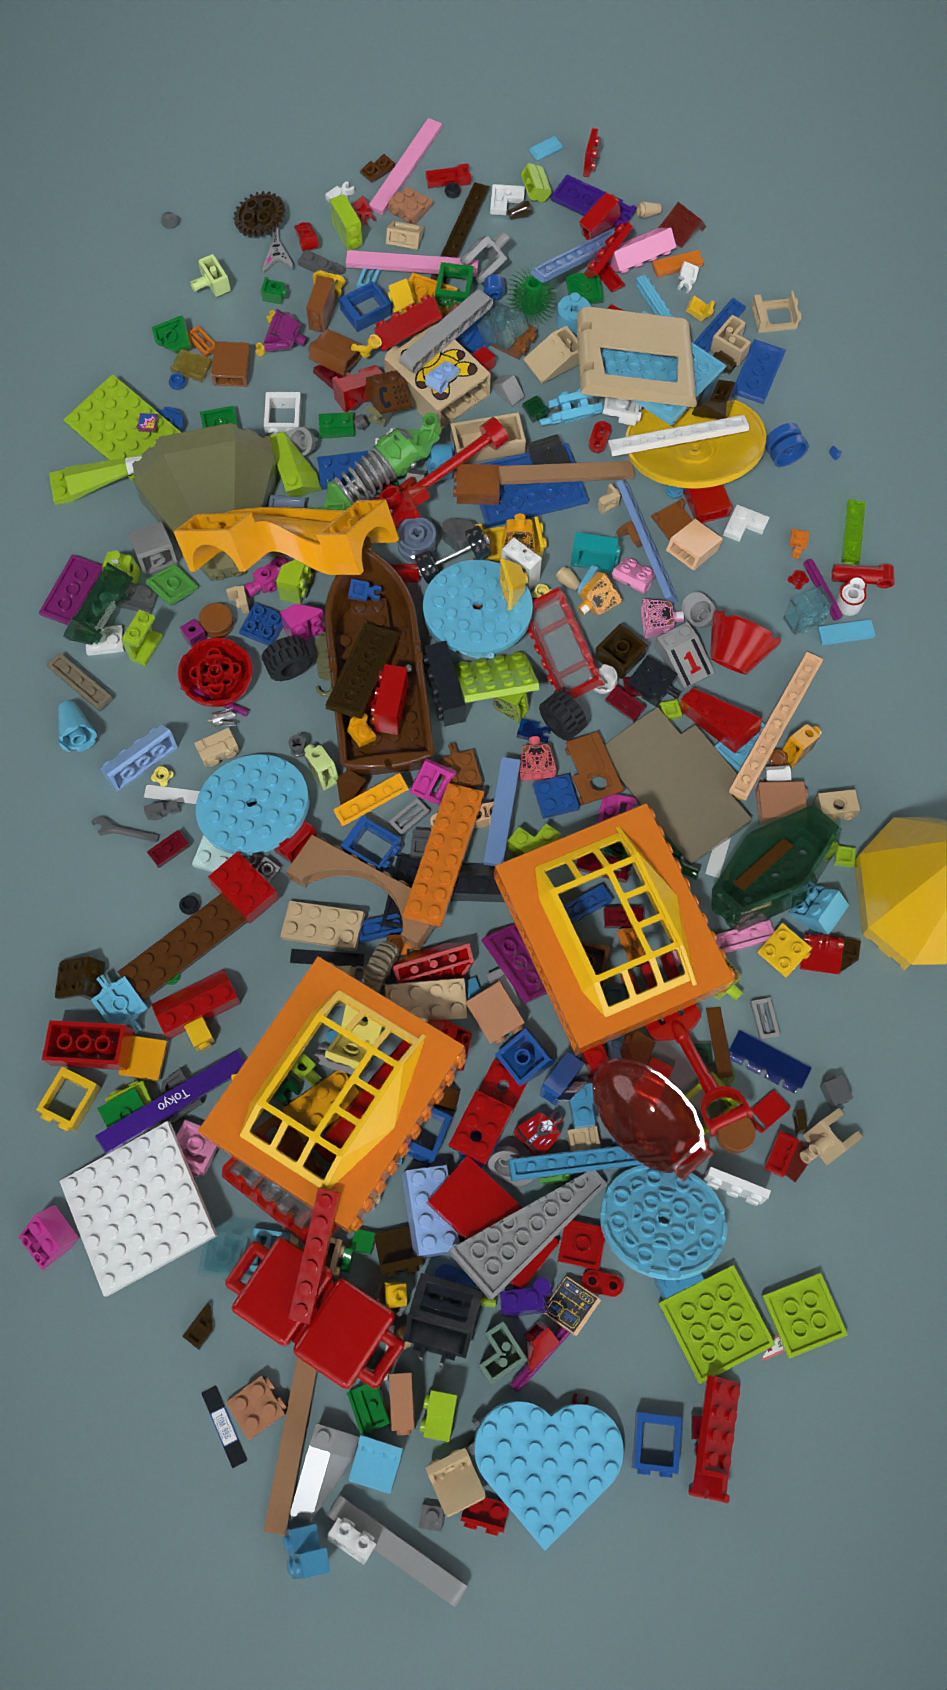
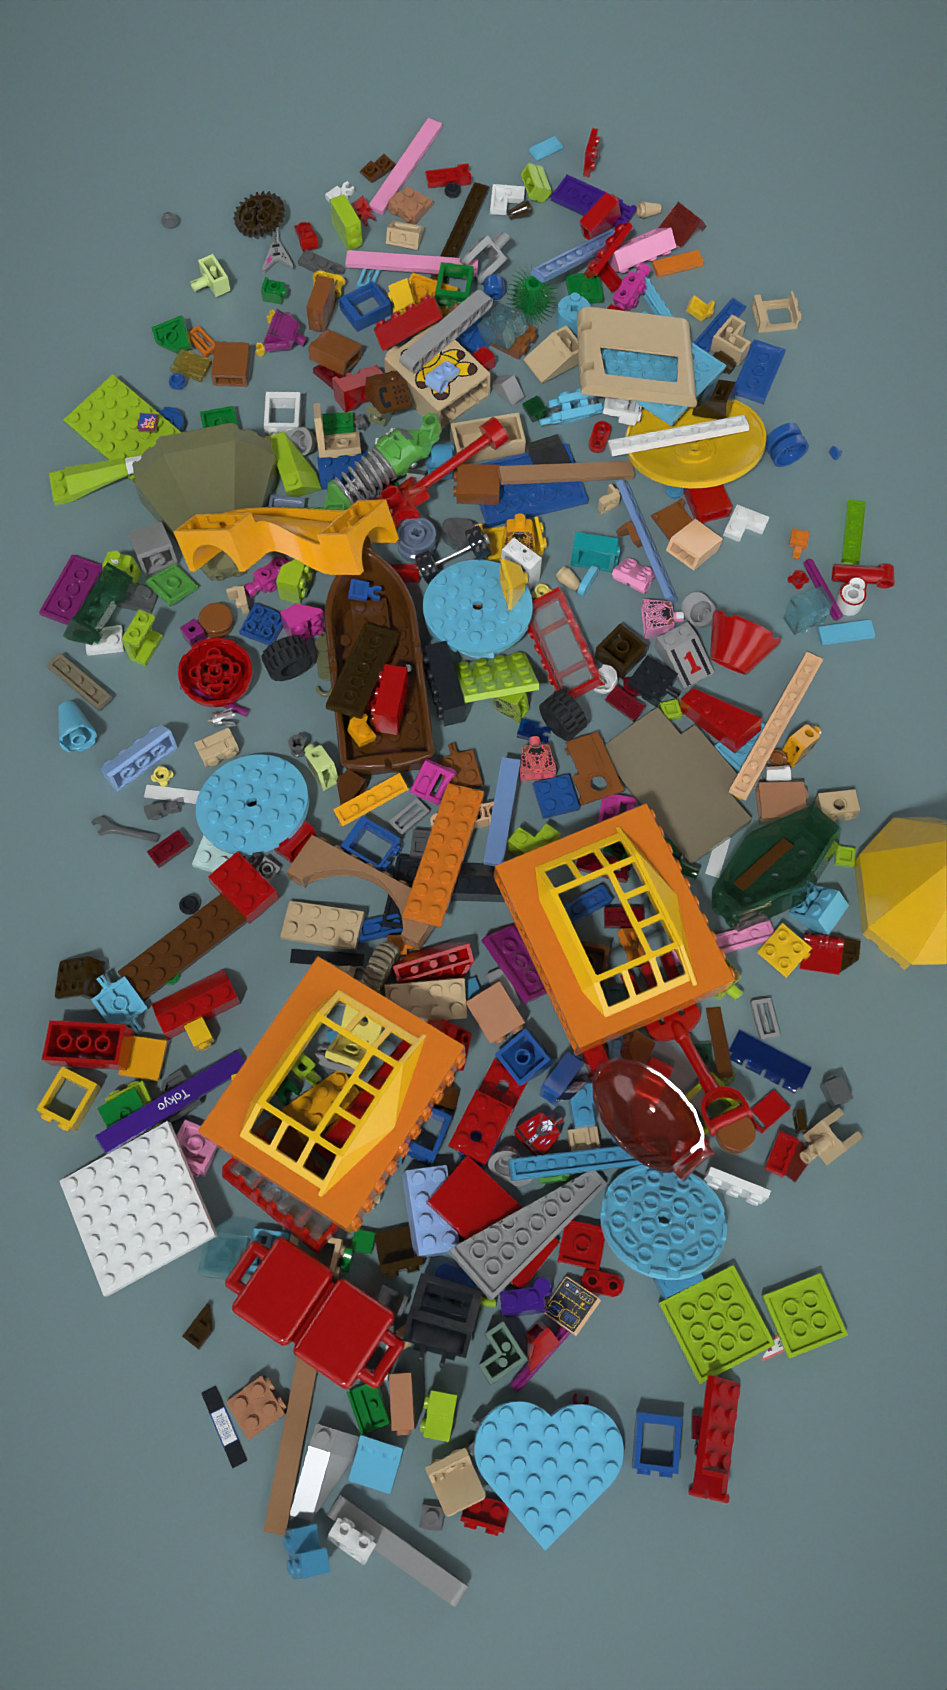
(48, 1236): dark pink slope -> none
(314, 1255): red plate -> none
(336, 444): none -> tan bracket
(373, 343): yellow piece -> none
(395, 1294): yellow bracket -> none
(598, 595): torso -> none
(631, 288): none -> dark pink brick
(688, 275): white plate -> none

